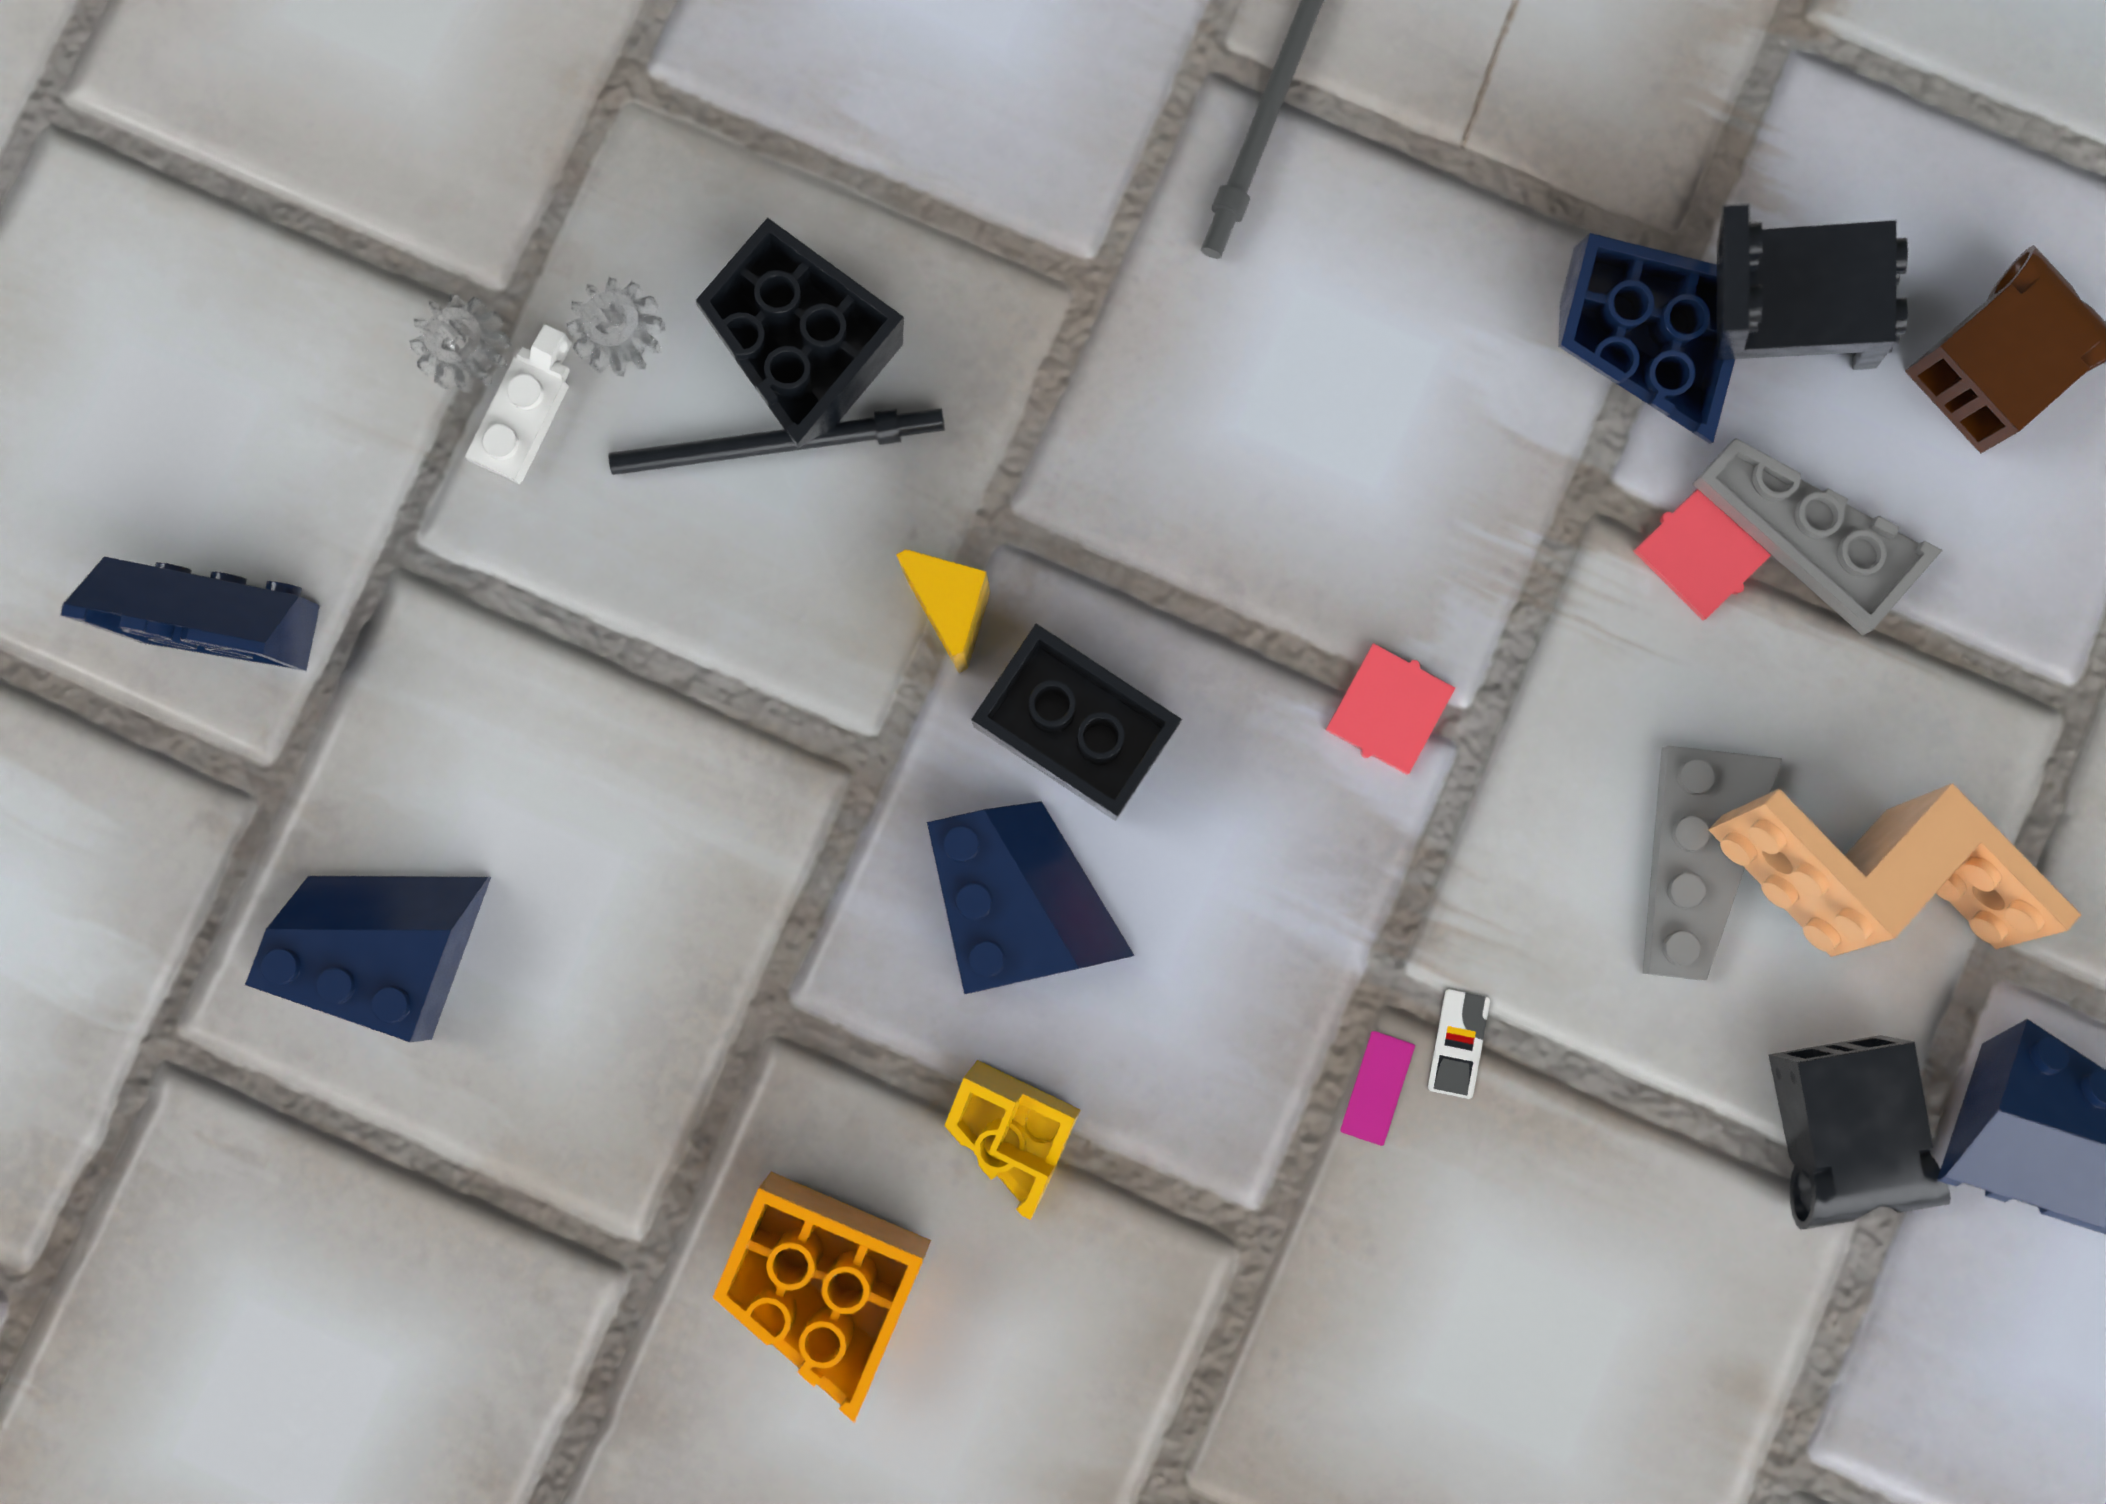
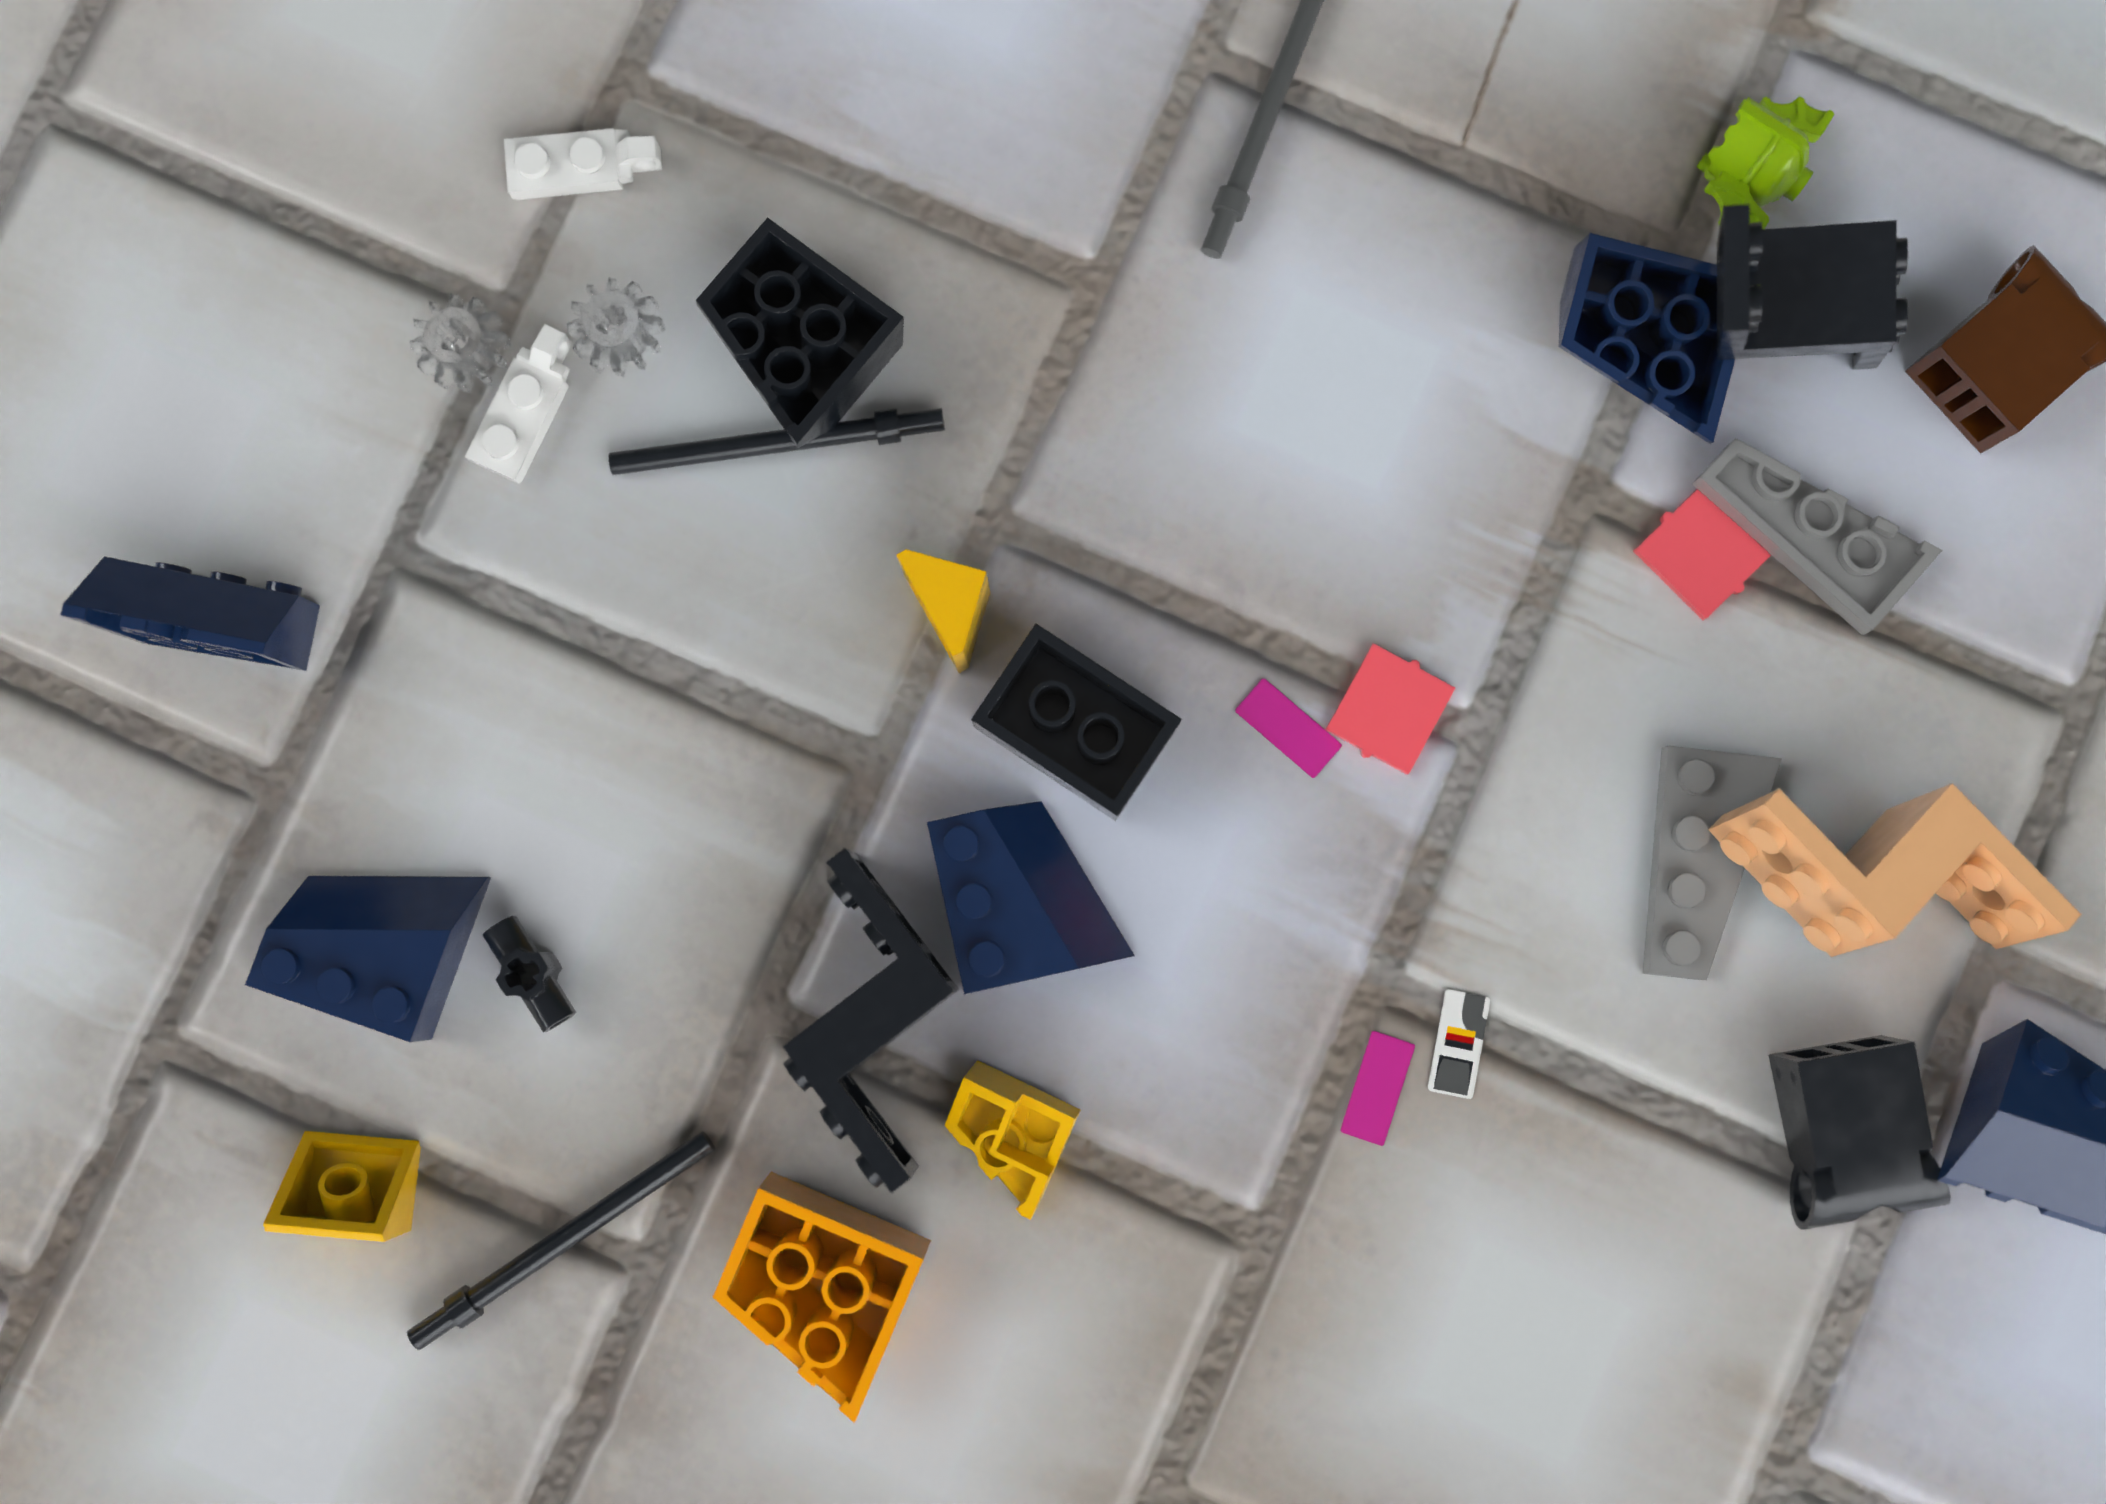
(347, 1188): none -> yellow slope
(467, 1303): none -> black bar
(513, 949): none -> black axle
(577, 162): none -> white hinge
(867, 1023): none -> black bracket
(1288, 728): none -> dark pink sticker
(1764, 155): none -> lime helmet

